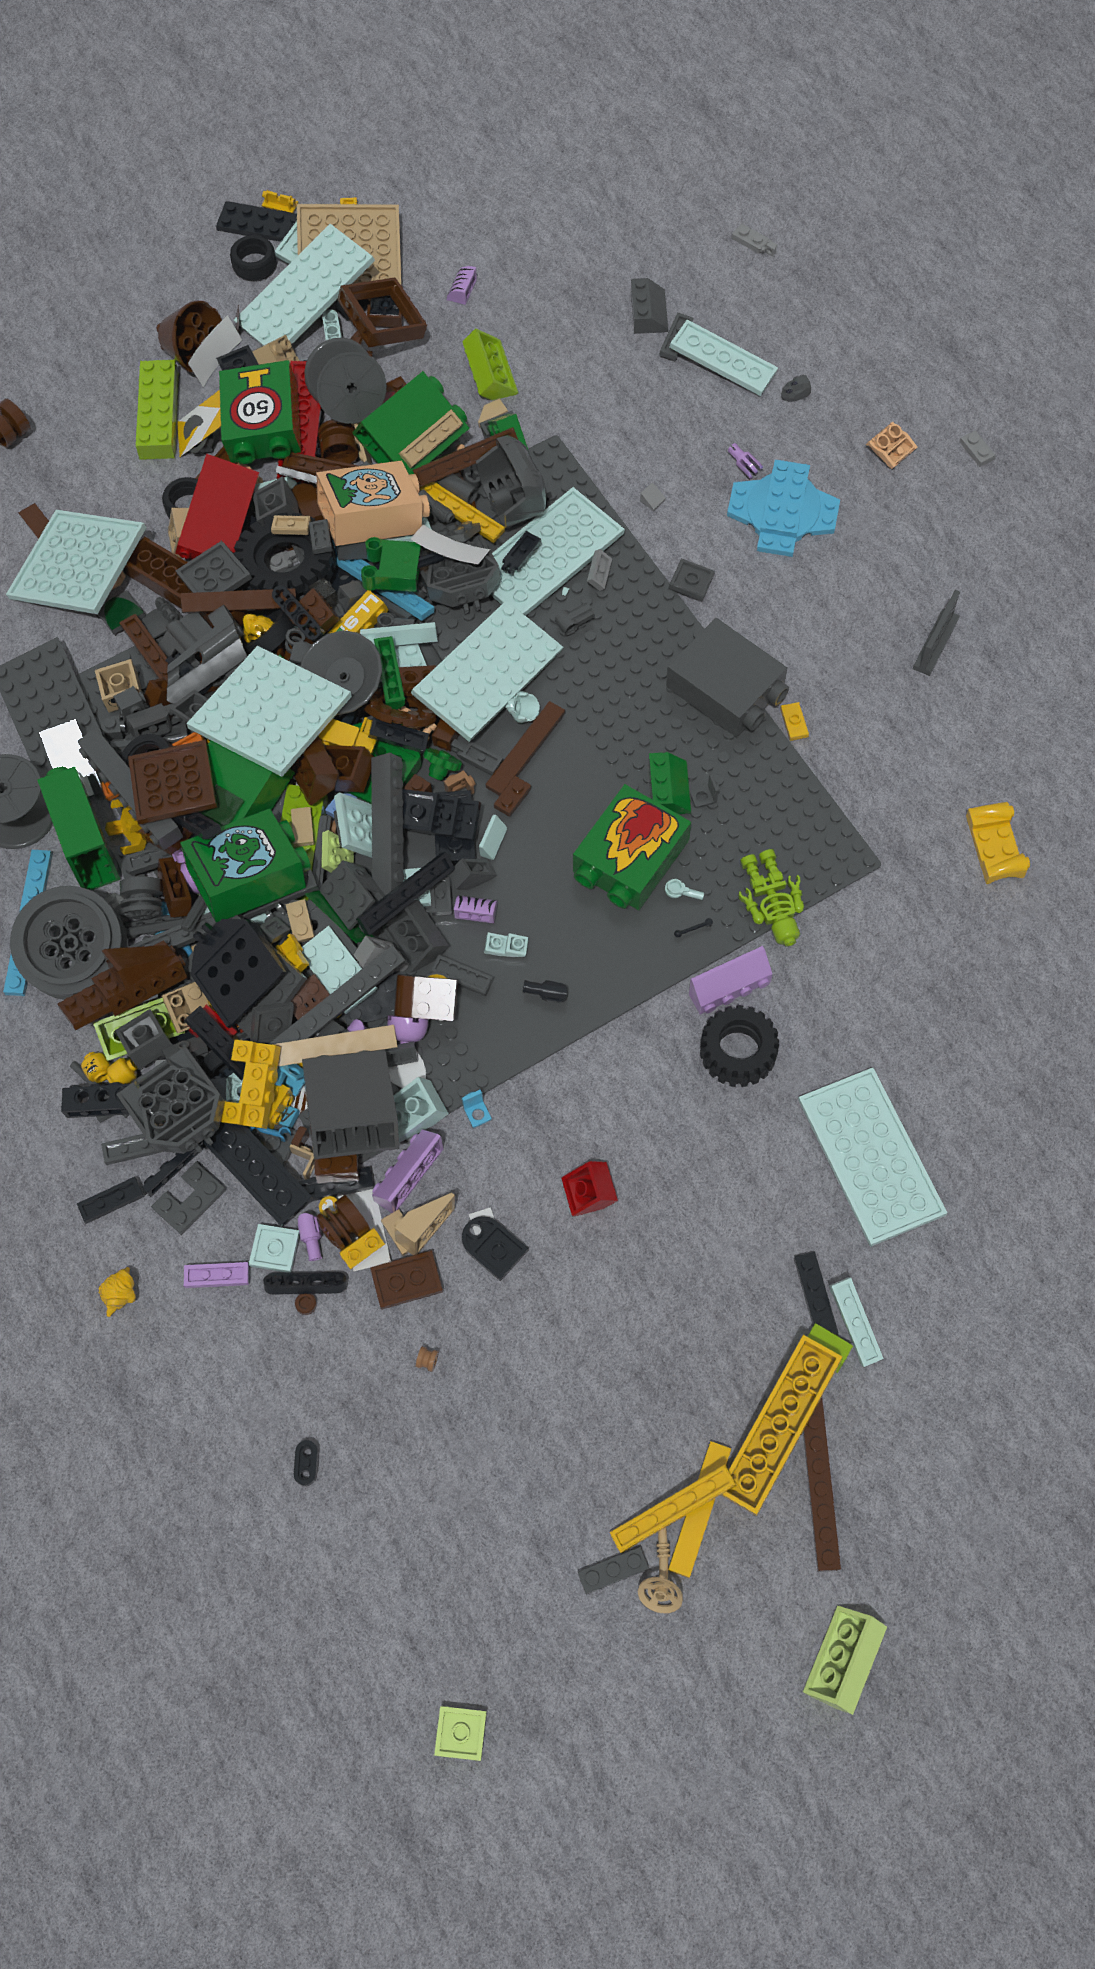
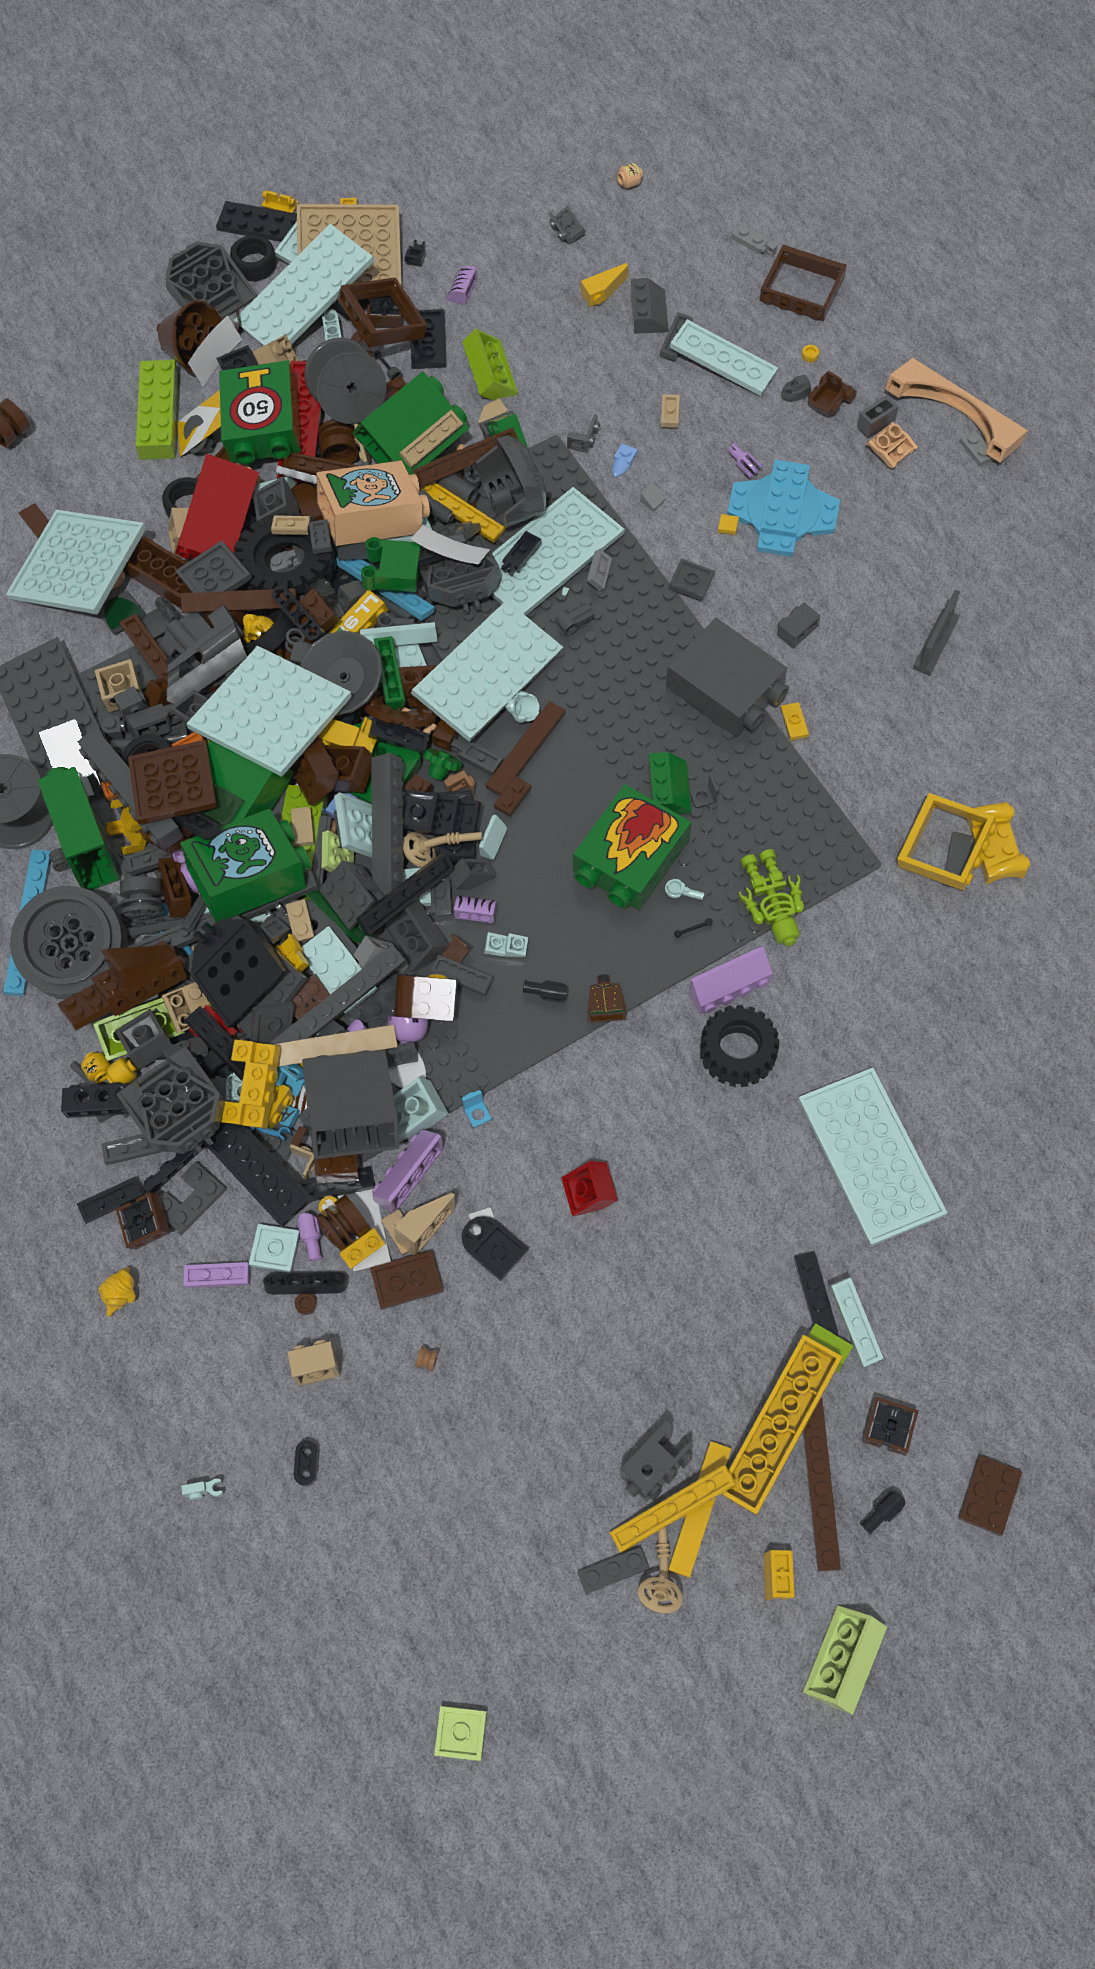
(59, 861): none -> dark grey wheel
(142, 1221): none -> piece
(196, 268): none -> dark grey hinge
(197, 1490): none -> light aqua plate
(313, 1363): none -> tan brick
(391, 371): none -> hinge
(416, 253): none -> black plate
(423, 845): none -> tan dish
(430, 350): none -> black tile
(457, 949): none -> reddish brown bracket
(568, 225): none -> flat silver bracket
(583, 442): none -> flat silver bracket
(601, 286): none -> yellow slope
(605, 1001): none -> reddish brown torso
(623, 459): none -> light blue plate
(629, 175): none -> light nougat head
(654, 1465): none -> dark grey torso
(670, 411): none -> tan plate
(728, 524): none -> yellow tile
(778, 1575): none -> yellow hinge
(798, 624): none -> dark grey brick
(809, 263): none -> reddish brown window
(810, 353): none -> yellow tile
(830, 393): none -> reddish brown piece
(877, 416): none -> flat silver brick
(885, 1418): none -> piece
(885, 1510): none -> black arm
(918, 380): none -> light nougat arch
(937, 874): none -> yellow window
(958, 853): none -> dark grey tile
(990, 1495): none -> reddish brown plate

